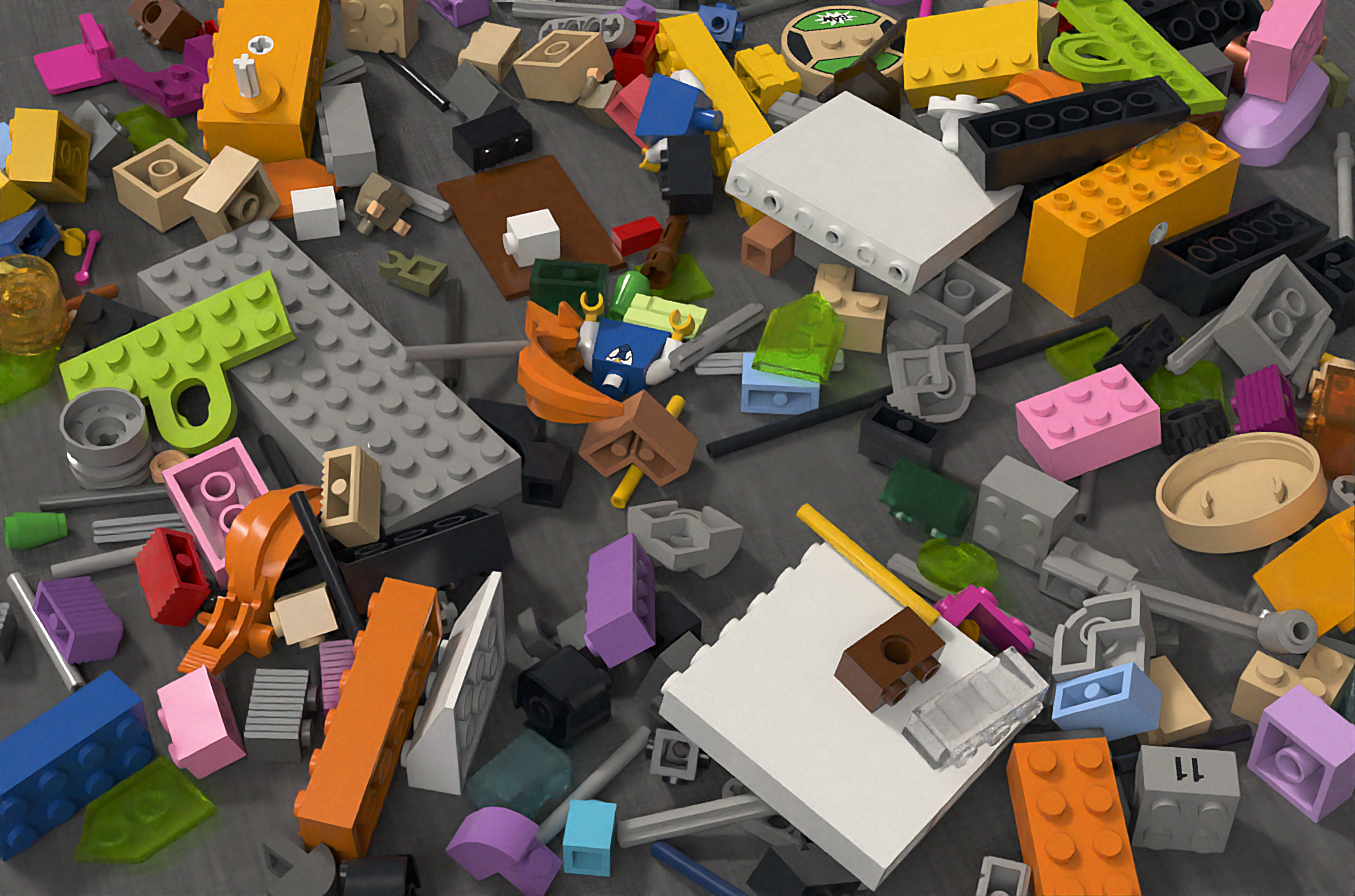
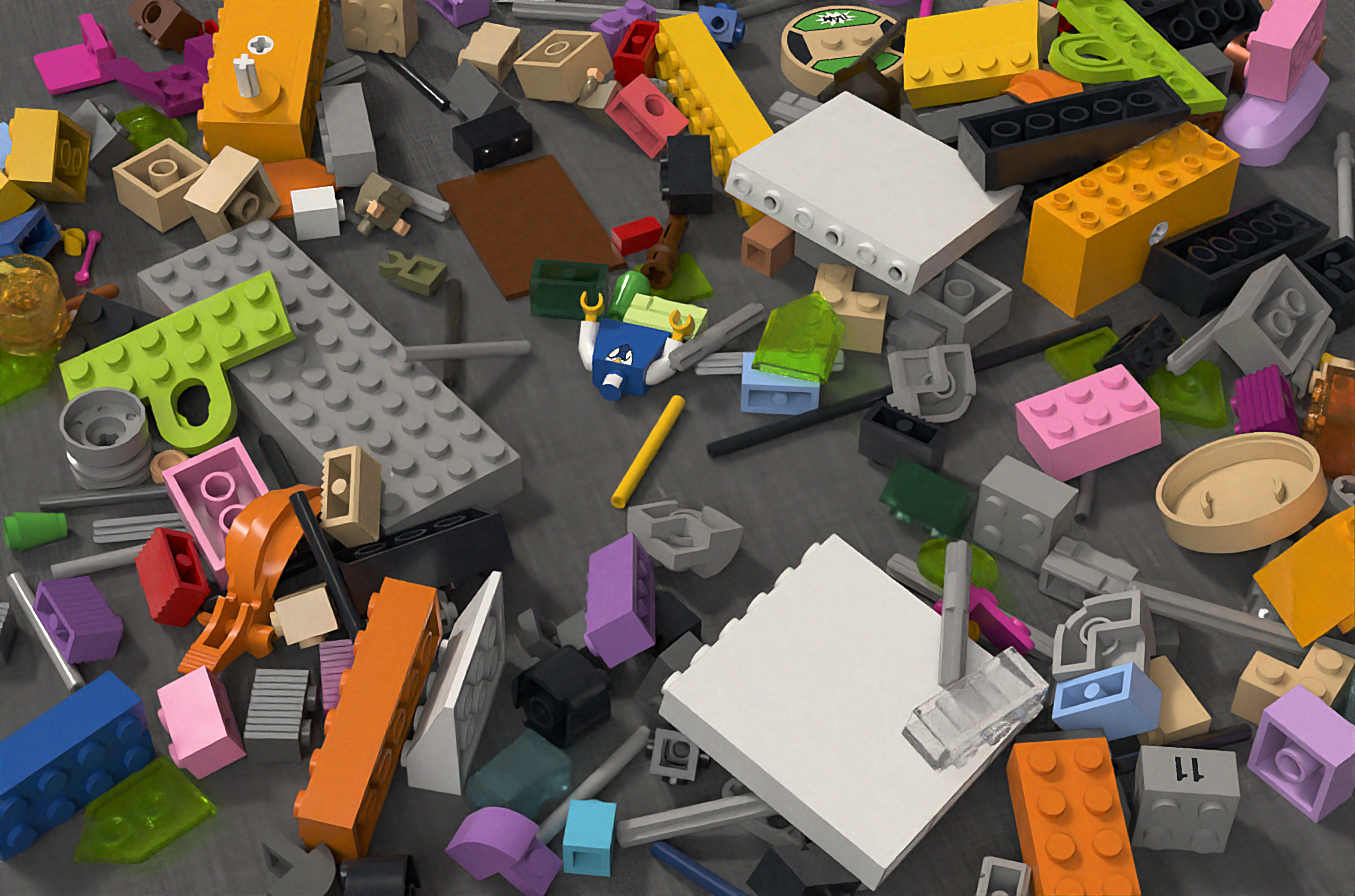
(532, 237): white brick -> none
(545, 467): black arch -> none
(548, 367): orange piece -> none
(623, 27): light grey beam -> none
(643, 437): nougat brick -> none
(673, 109): blue torso -> none
(765, 75): yellow brick -> none
(867, 564): yellow piece -> none
(901, 639): reddish brown brick -> none
(951, 111): white plate -> none
(955, 613): none -> light grey axle
(1193, 426): black tyre -> none
(1287, 632): light grey brick -> none
(1338, 82): olive plate -> none

